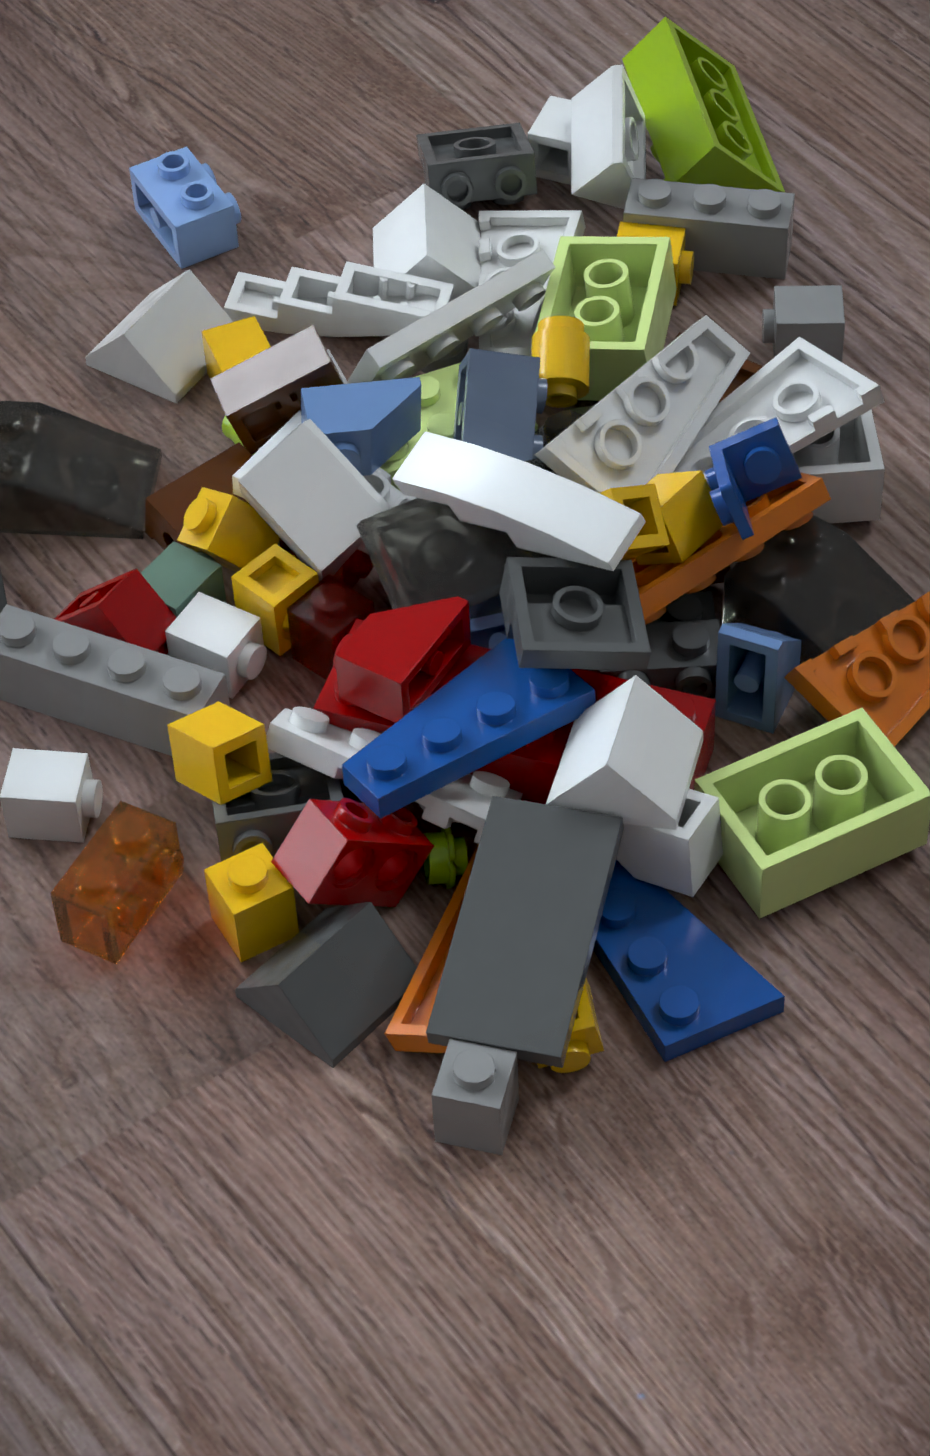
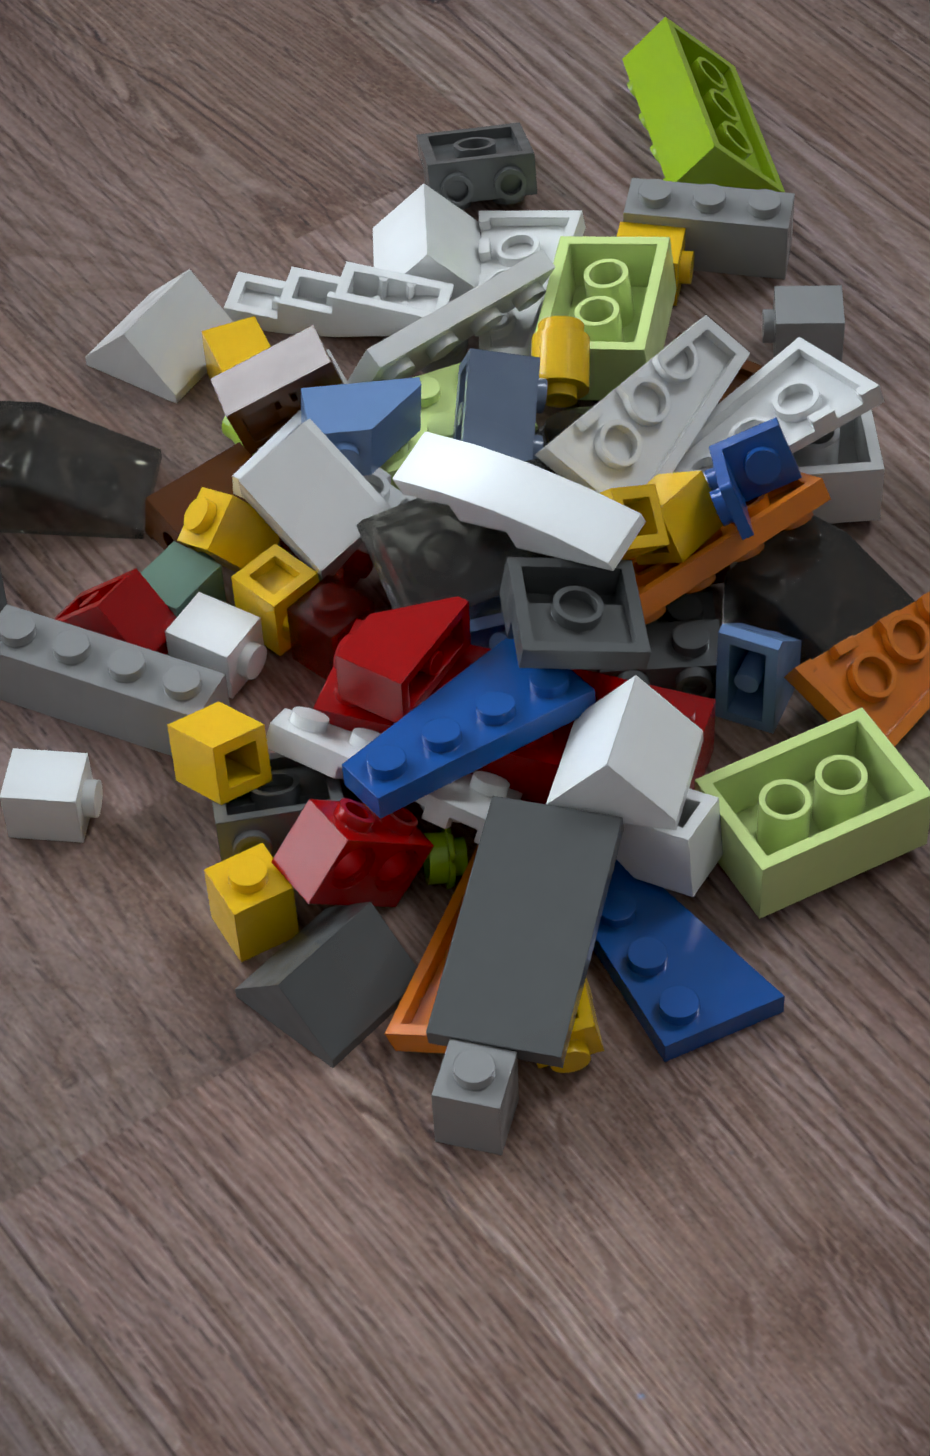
(117, 882): clear orange brick -> none
(185, 207): light blue brick -> none
(552, 140): white brick -> none
(607, 139): white slope -> none

